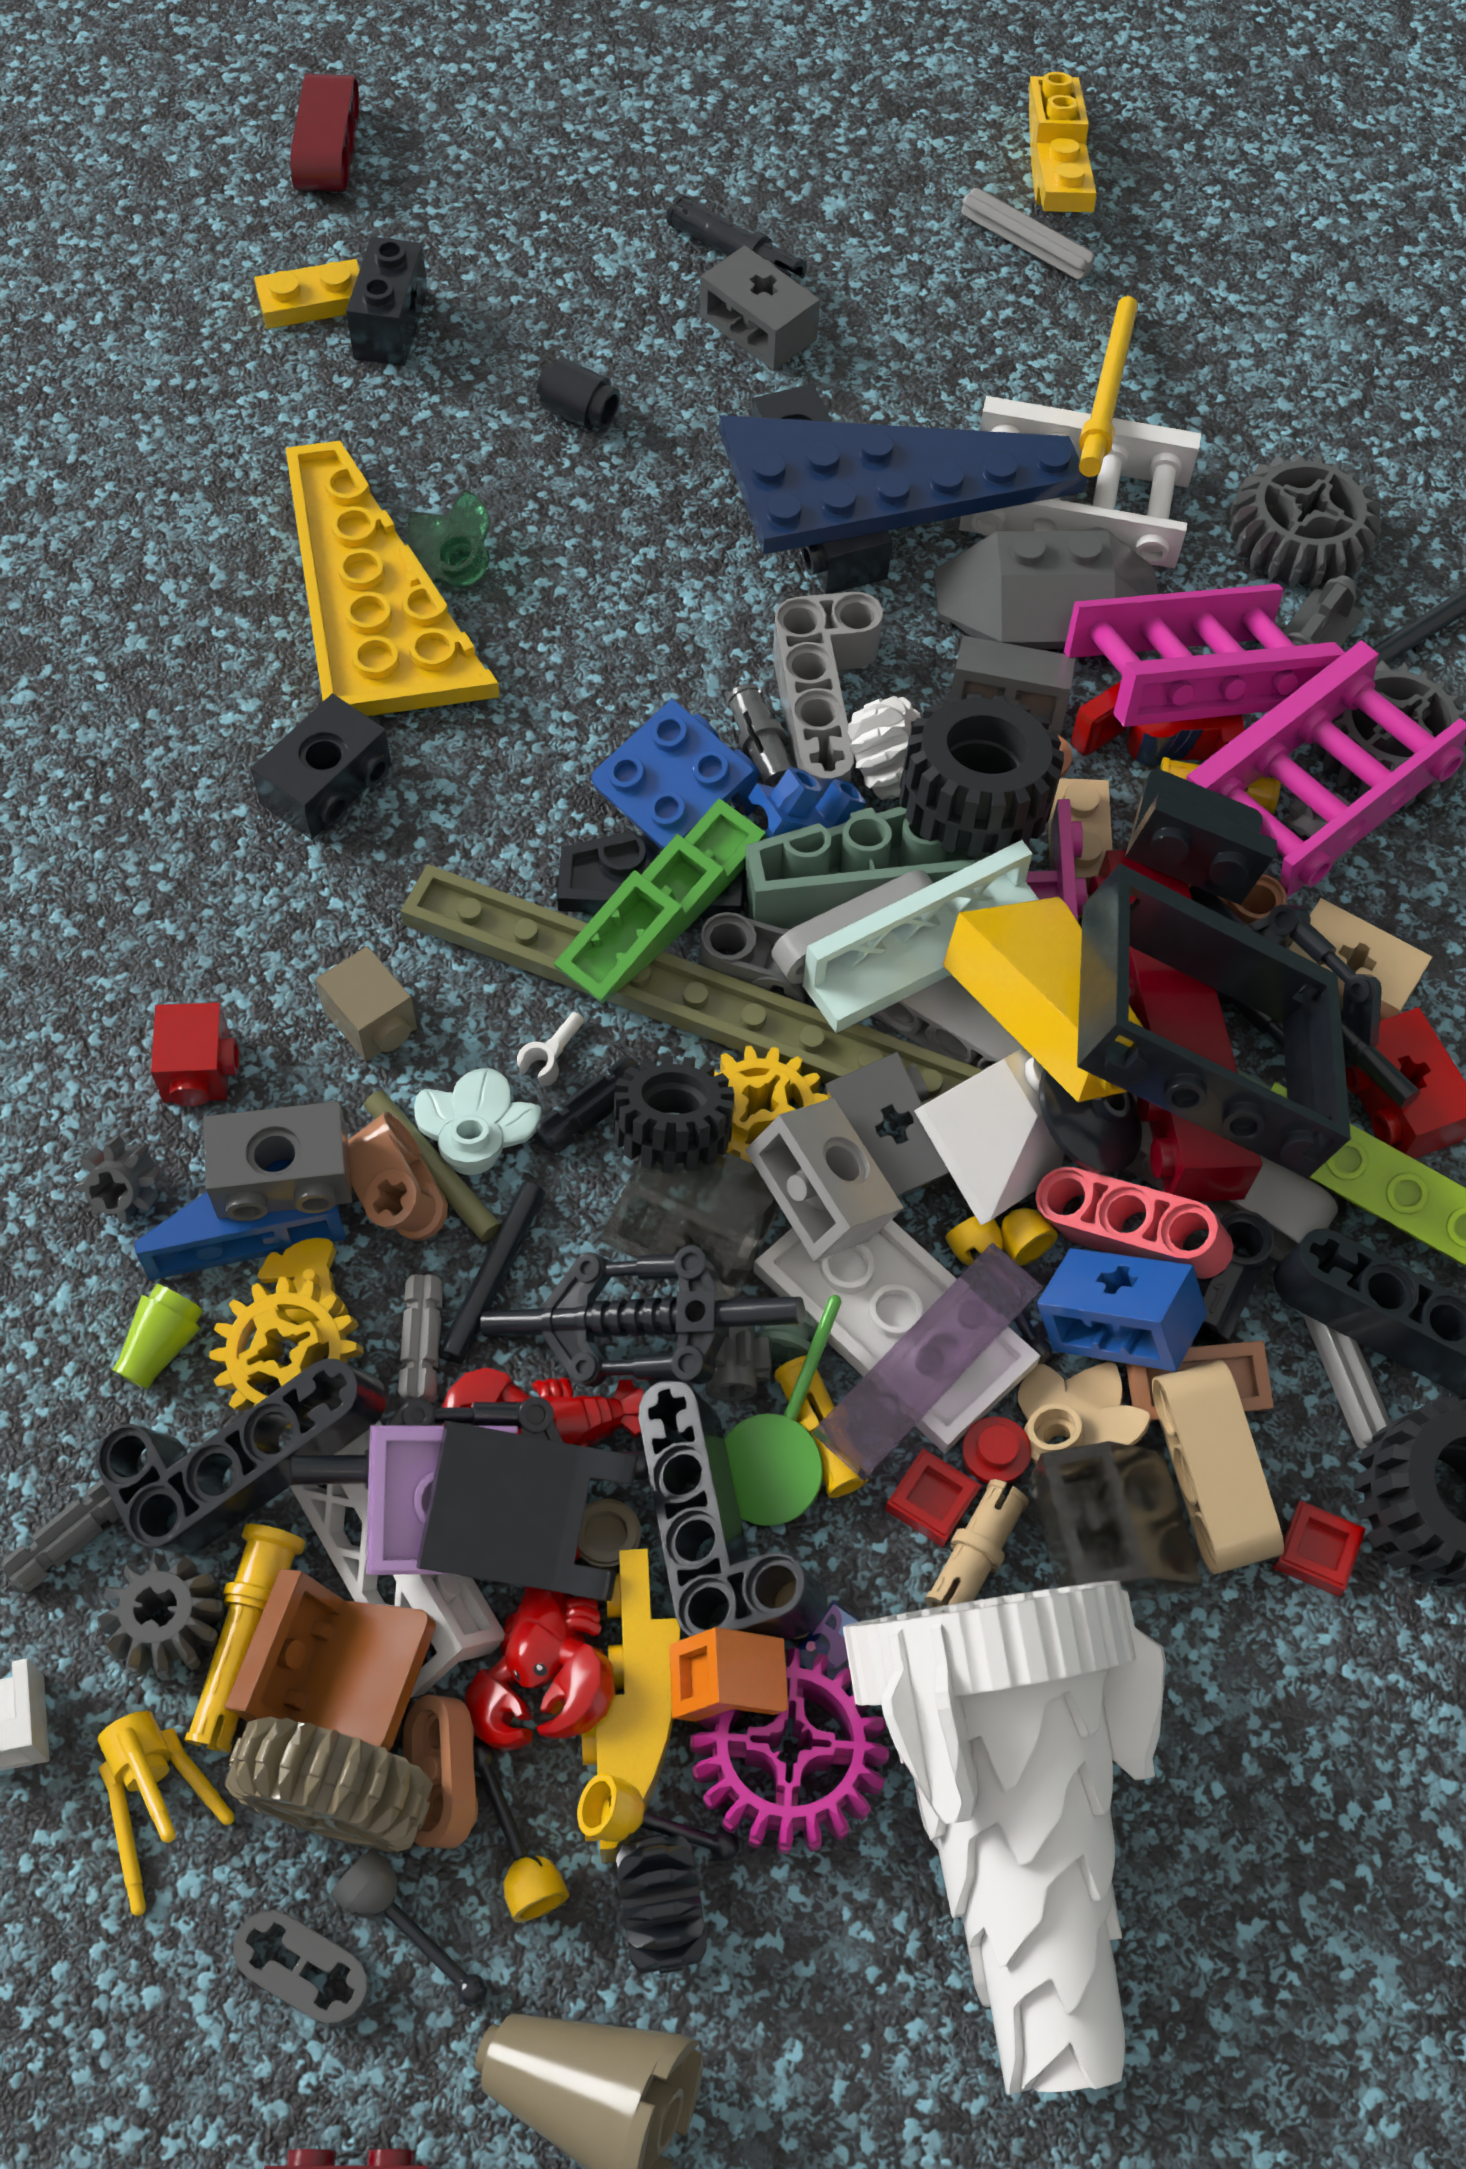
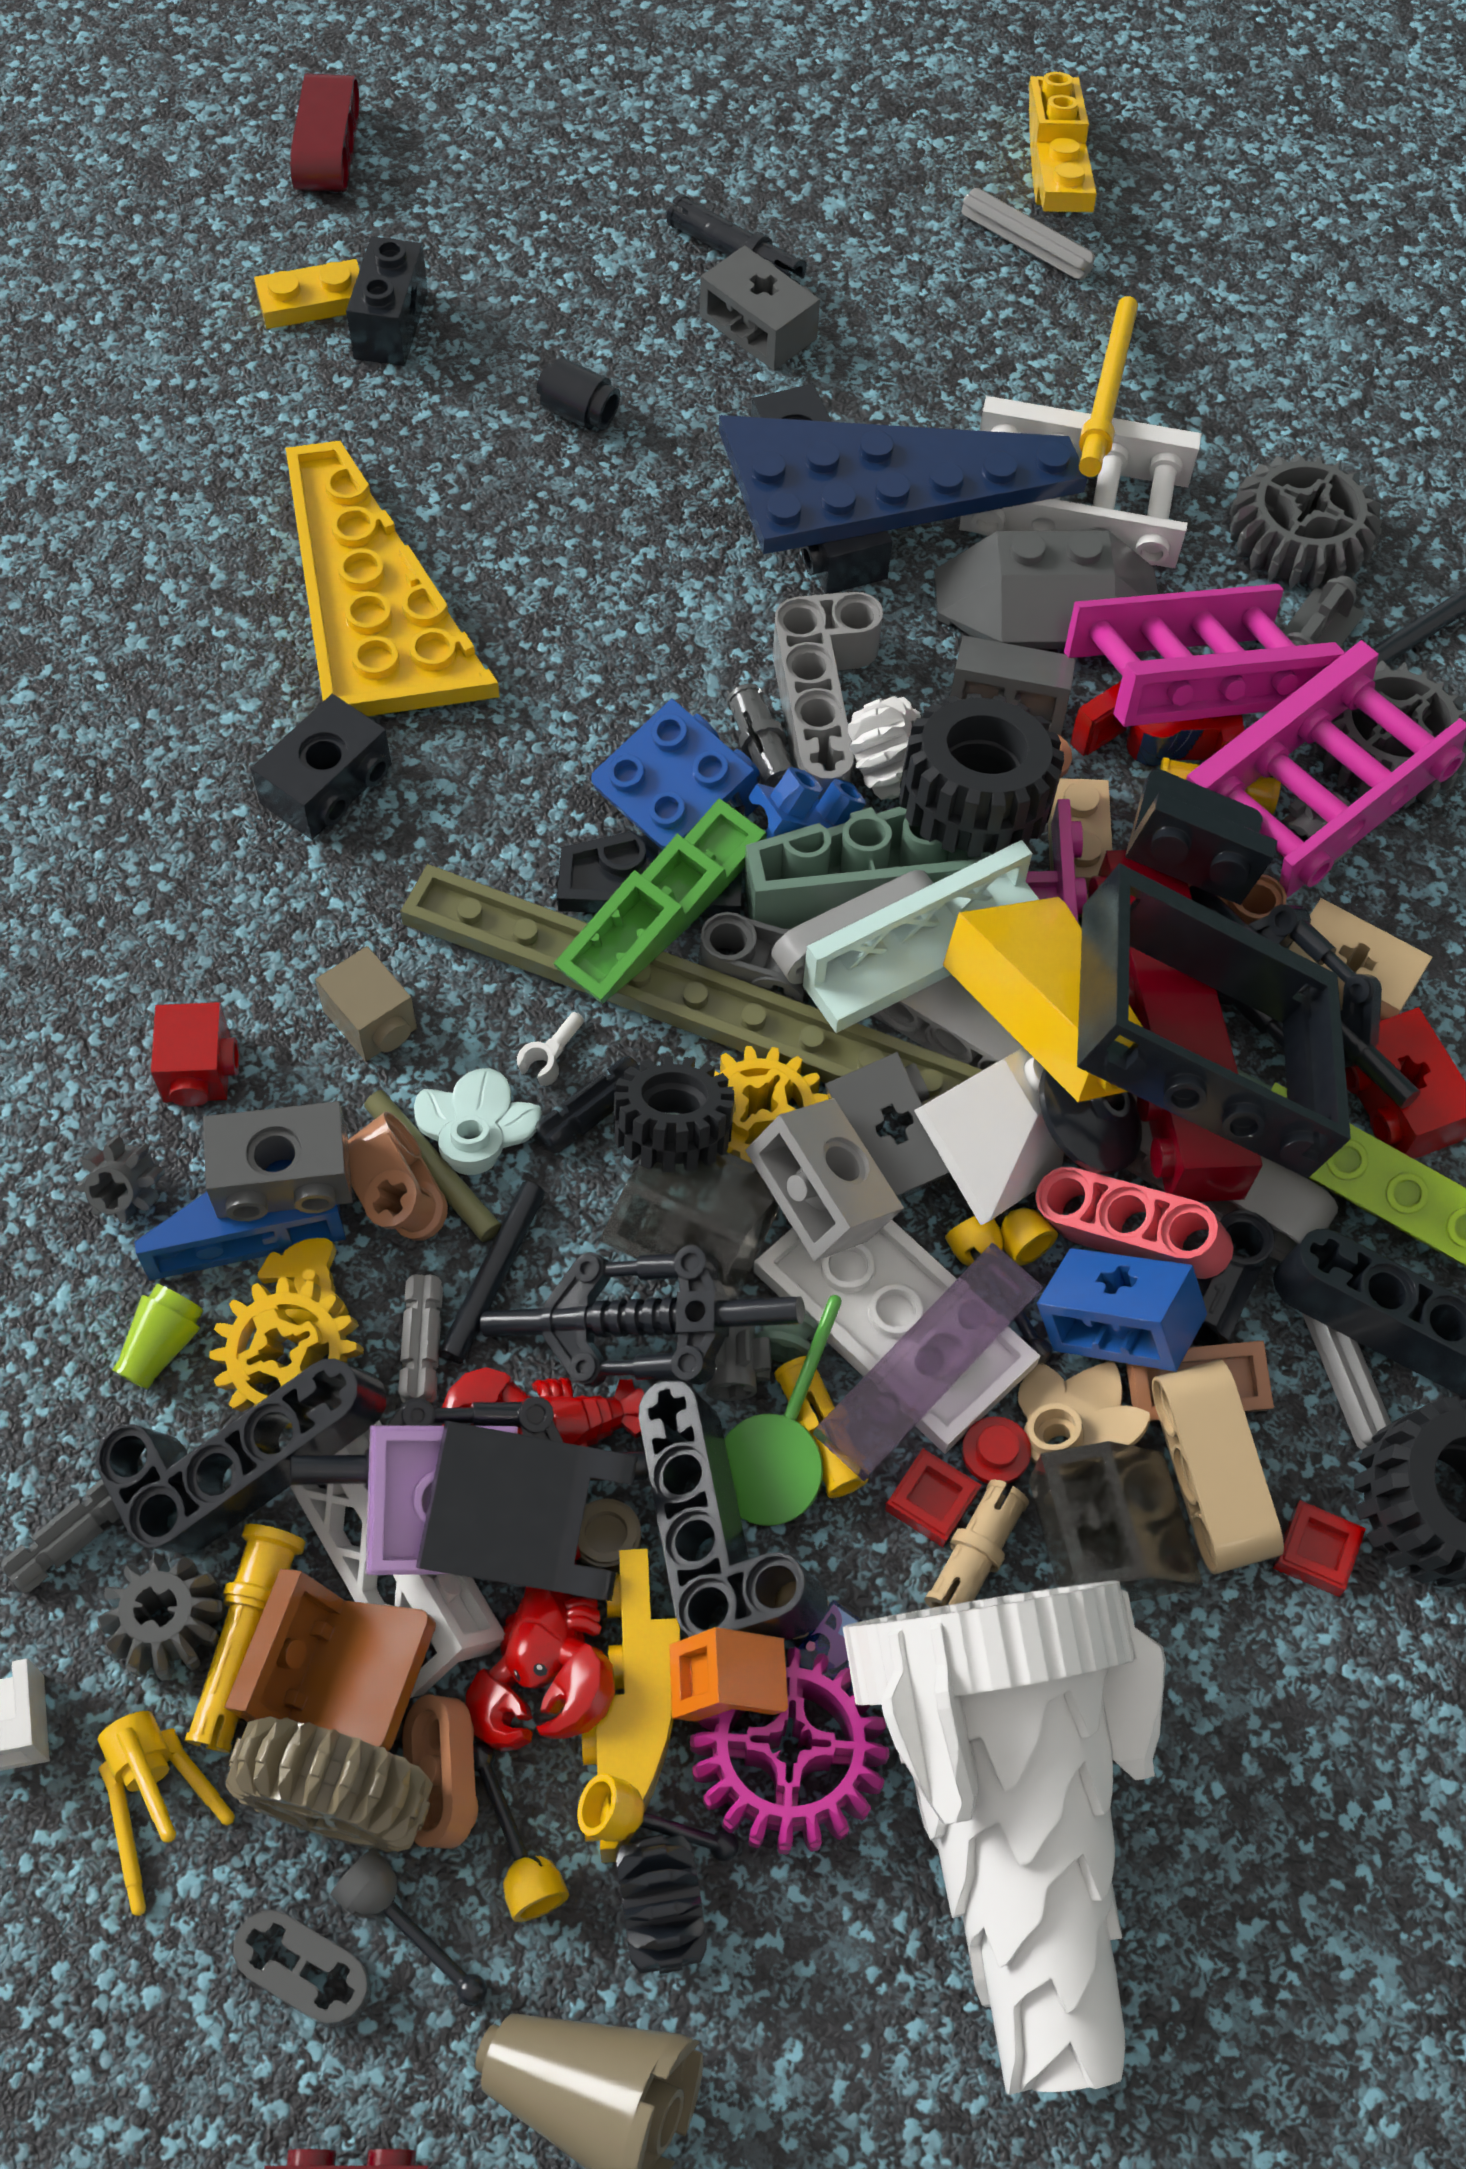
(445, 541): clear green plate -> none

